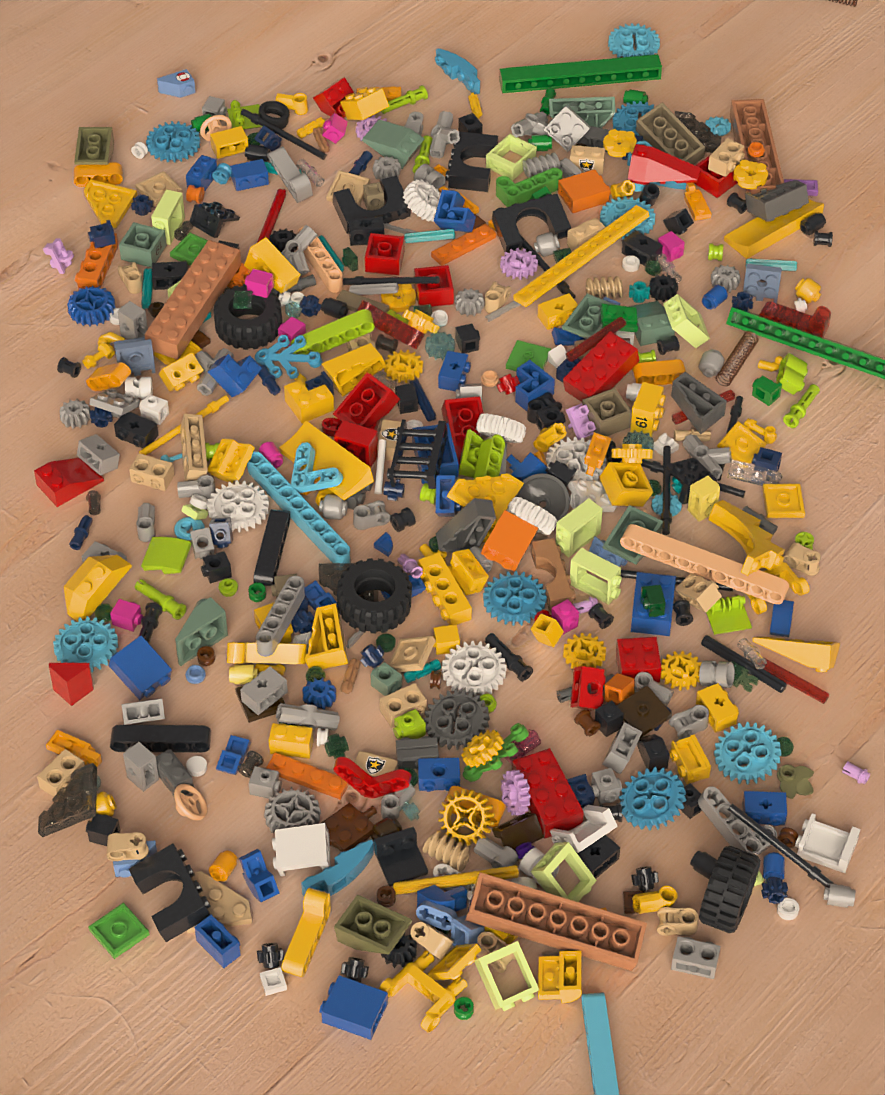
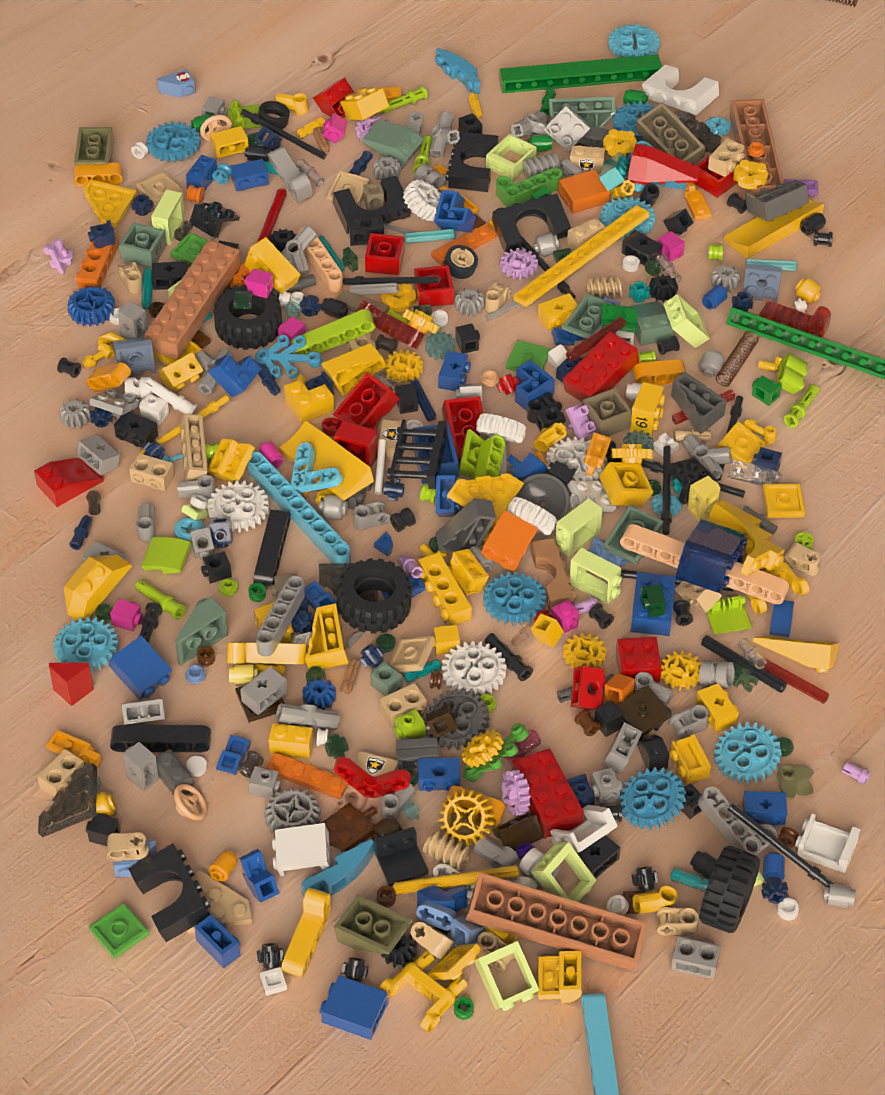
(154, 450): none -> dark blue gear
(178, 402): none -> white pin
(441, 721): none -> dark brown brick
(461, 261): none -> black wheel
(614, 171): none -> brick
(617, 905): none -> white tile
(689, 879): none -> teal axle
(692, 100): none -> white arch
(710, 555): none -> clear blue windscreen

